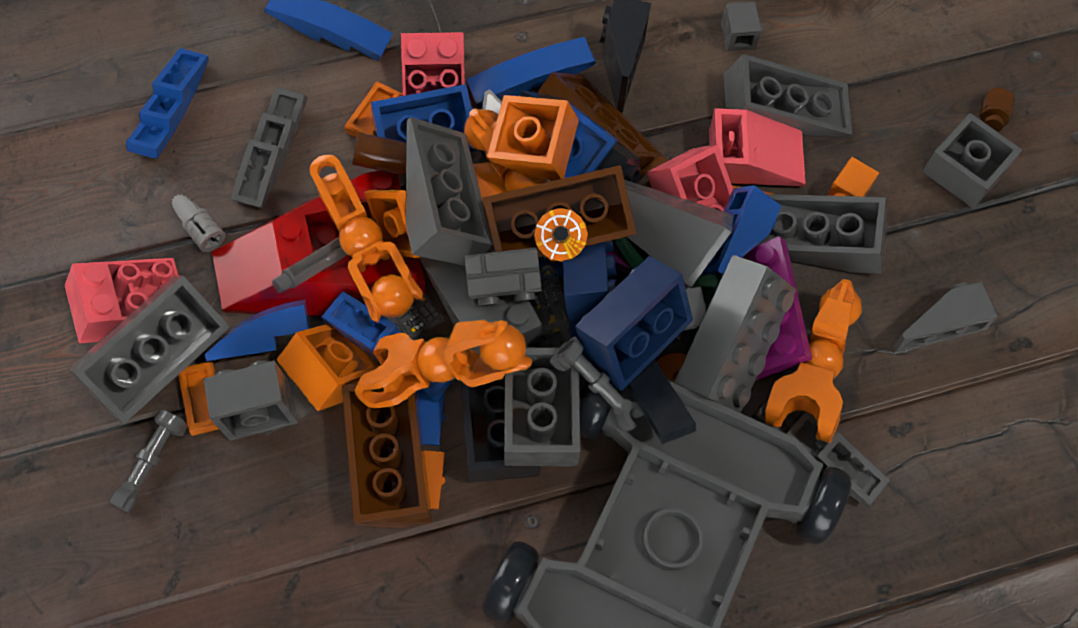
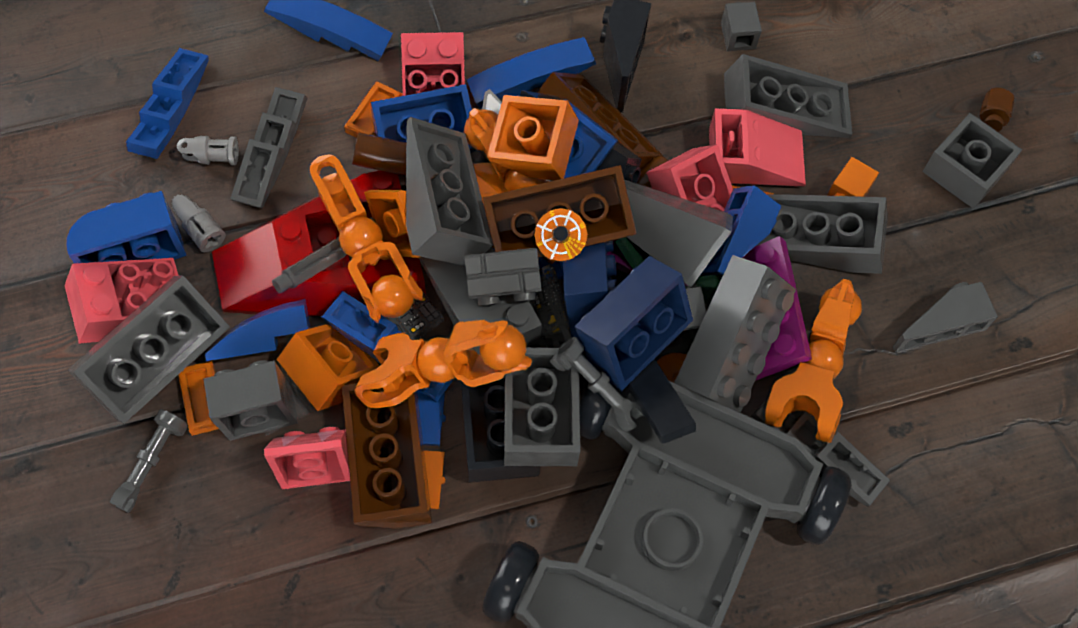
(126, 232): none -> blue brick
(210, 150): none -> light grey piece
(309, 458): none -> coral slope

